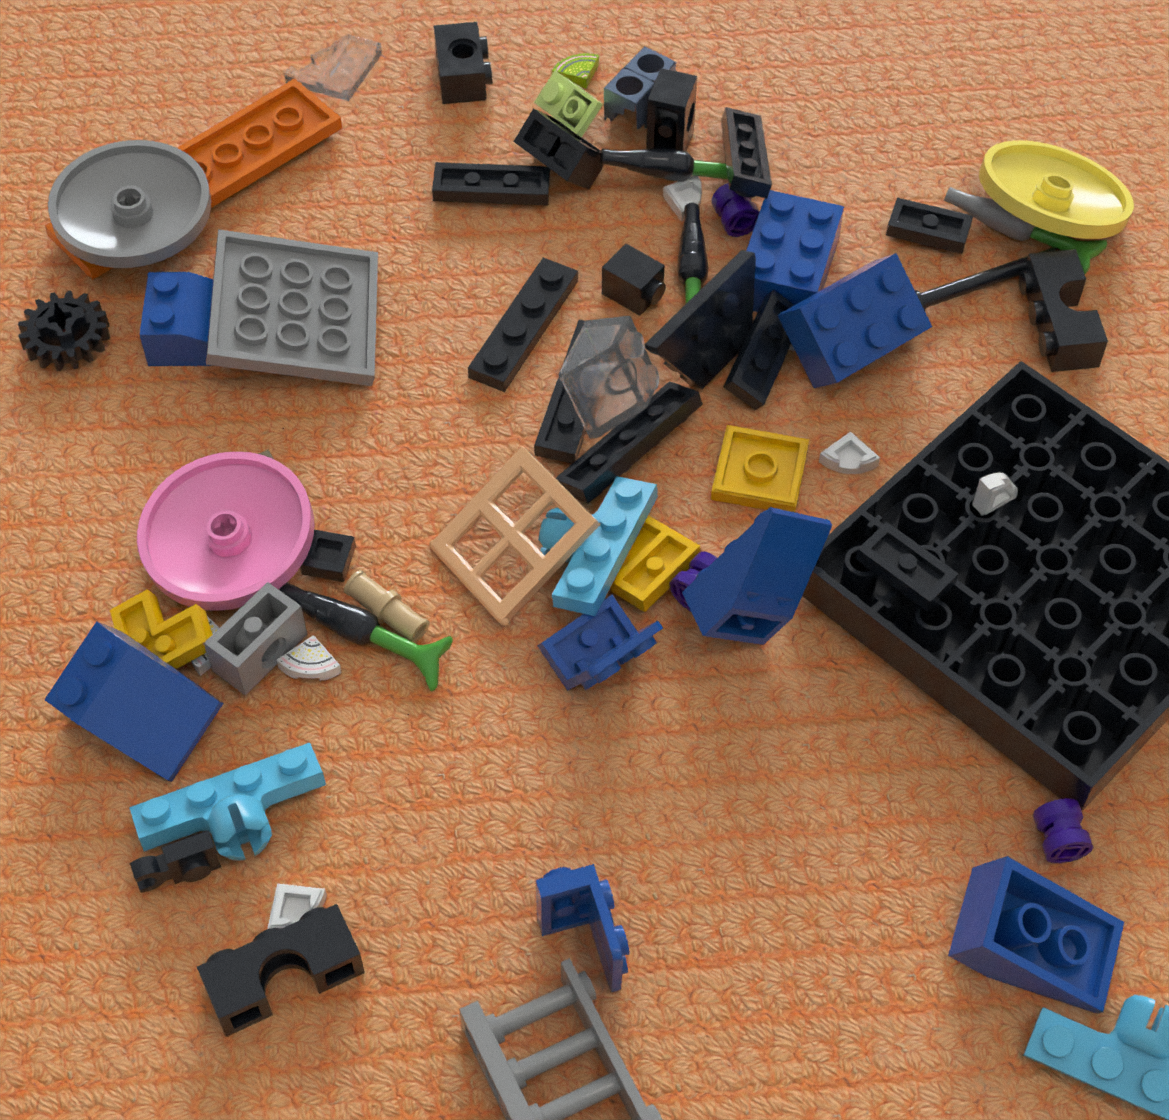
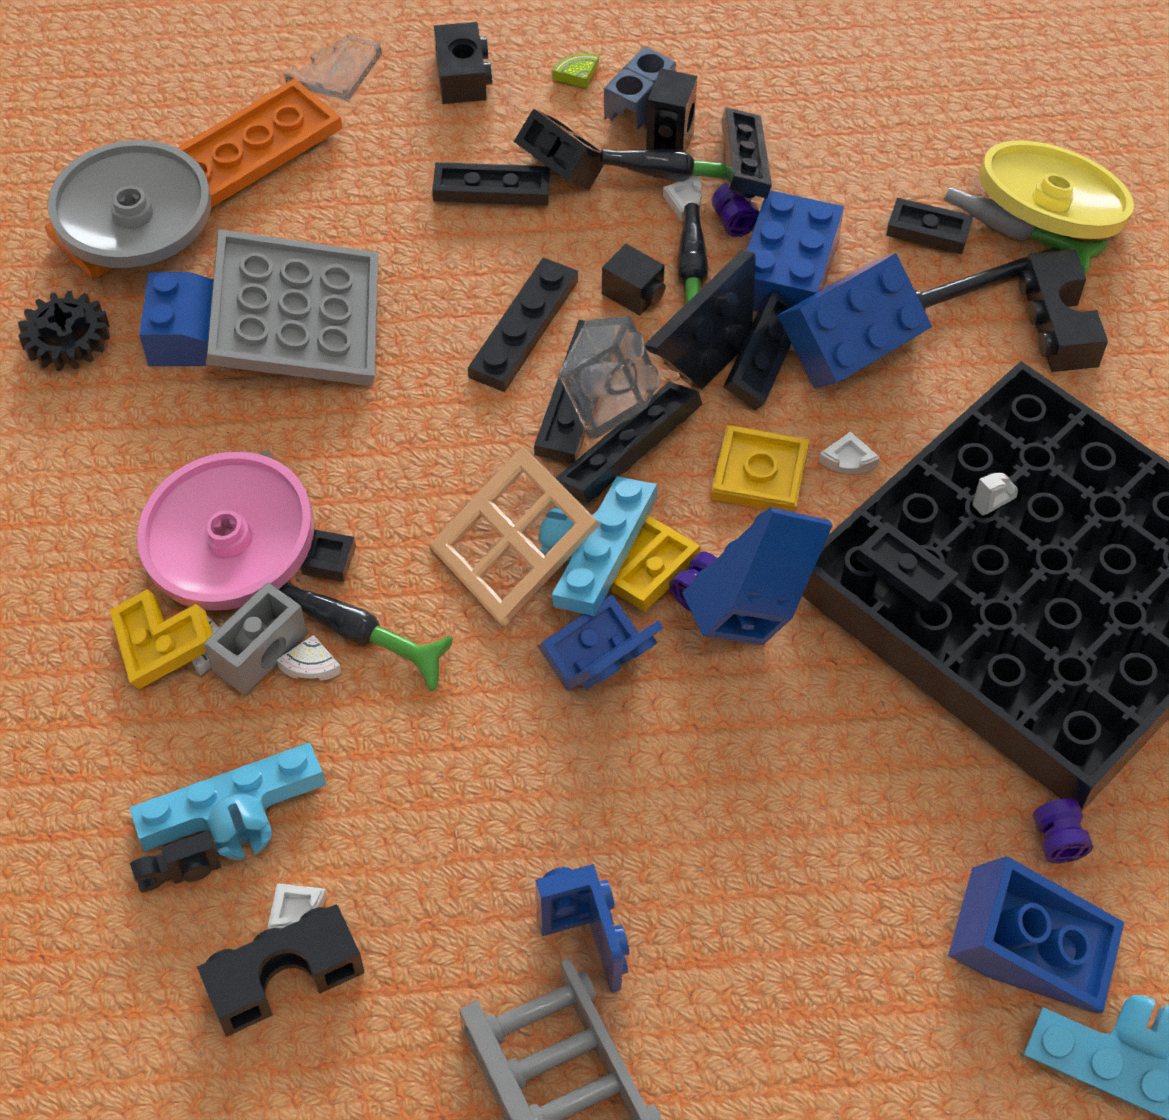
(133, 700): blue slope -> none
(386, 606): tan pin -> none
(568, 103): yellowish green slope -> none

